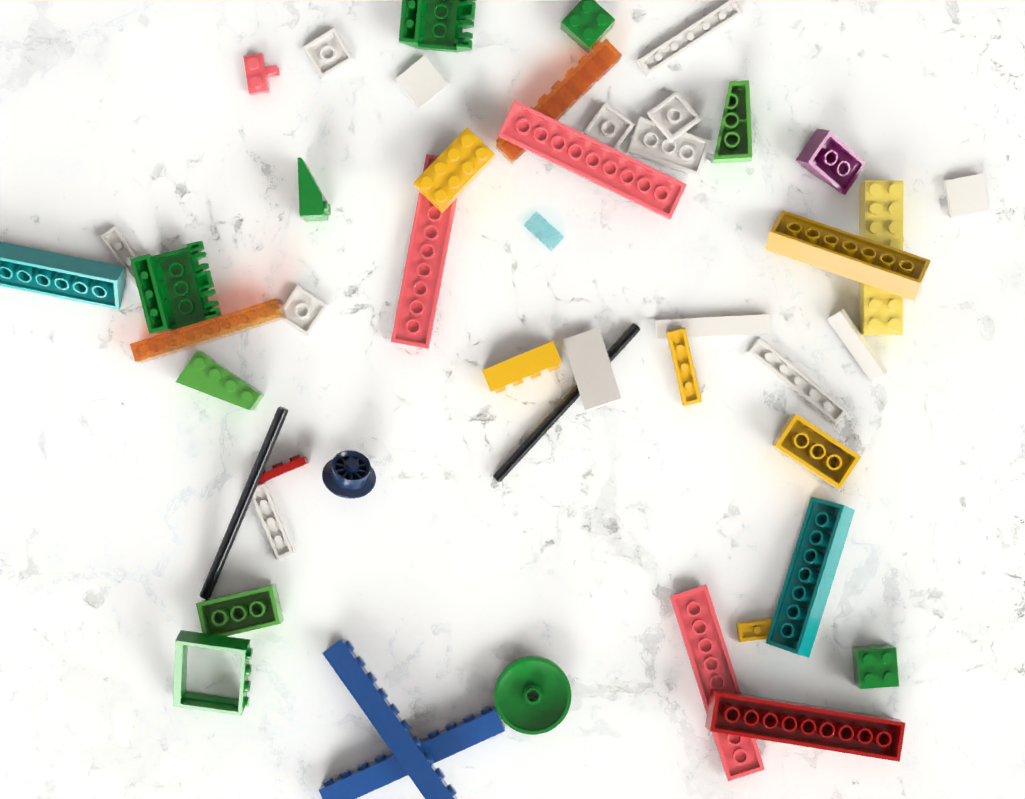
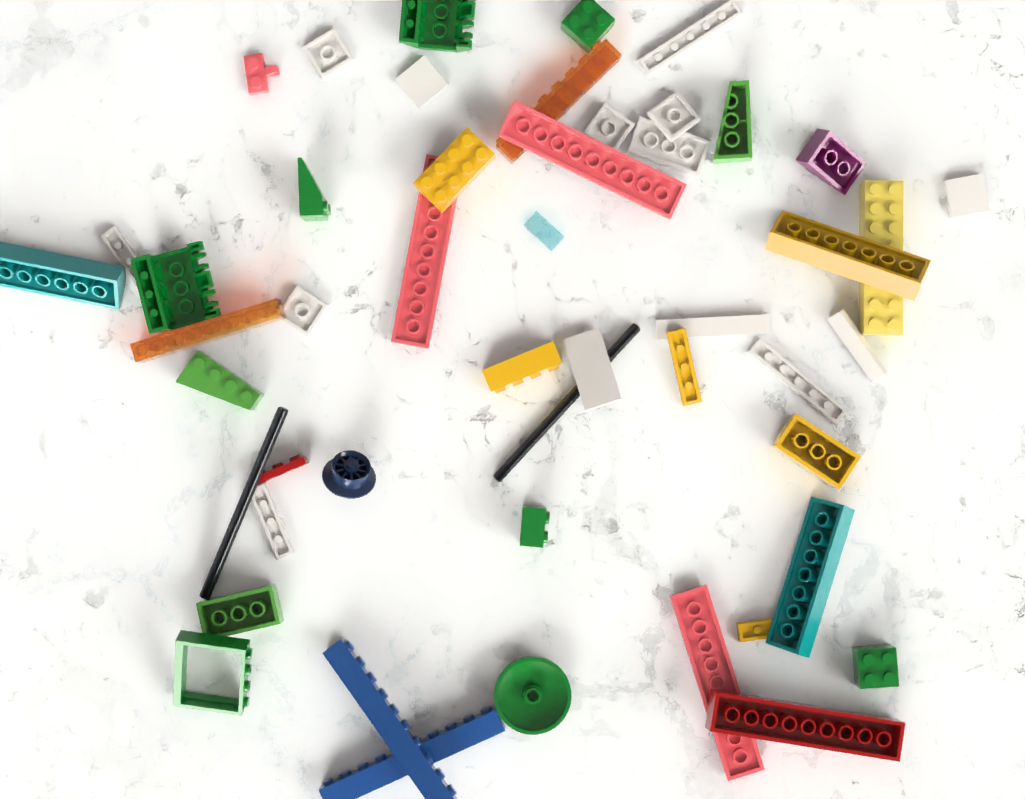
(533, 526): none -> green brick

